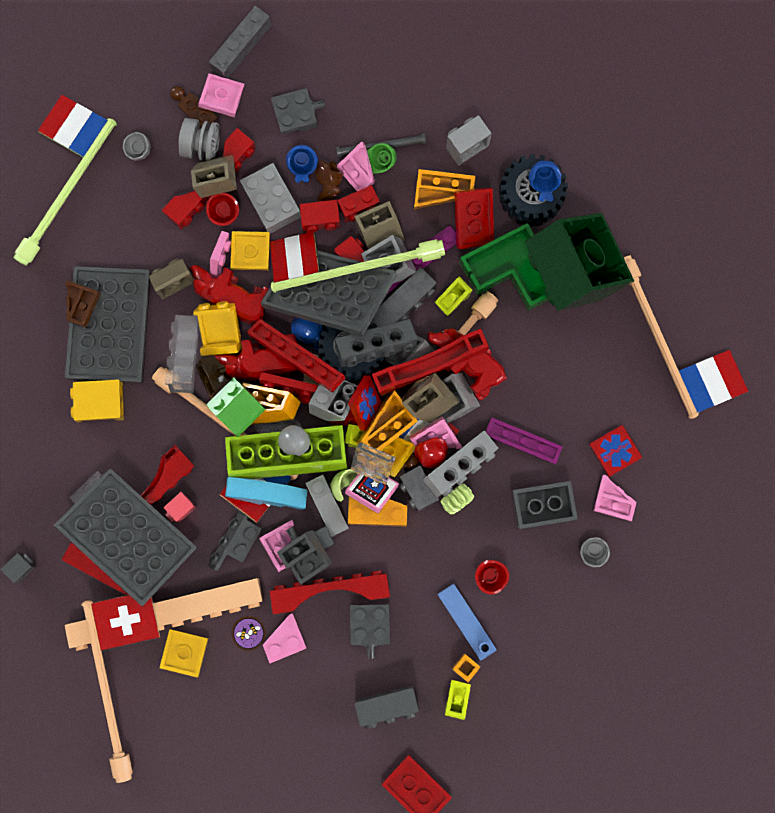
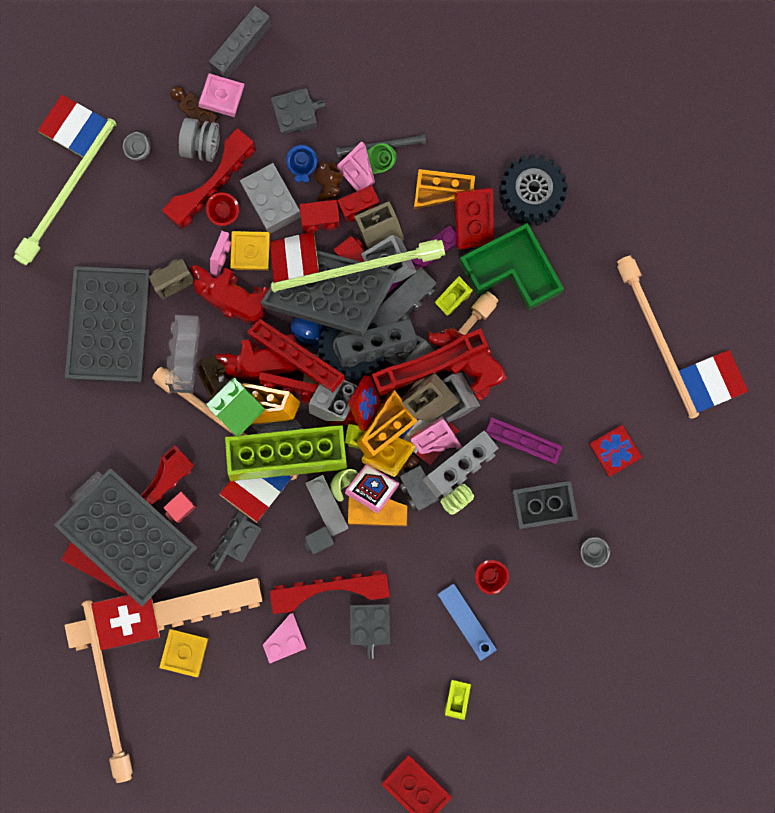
(19, 567): dark grey brick -> none
(80, 303): reddish brown wing -> none
(97, 400): yellow panel -> none
(214, 176): dark tan slope -> none
(218, 328): yellow panel -> none
(248, 633): sticker -> none
(266, 492): medium azure slope -> none
(276, 541): bright pink wing -> none
(294, 440): light grey hair -> none
(304, 555): dark grey plate -> none
(372, 463): clear plate -> none
(386, 707): dark grey brick -> none
(431, 452): red helmet -> none
(466, 667): light orange brick -> none
(468, 140): light grey brick -> none
(545, 178): blue hat -> none
(578, 261): dark green brick -> none
(613, 501): bright pink wing -> none

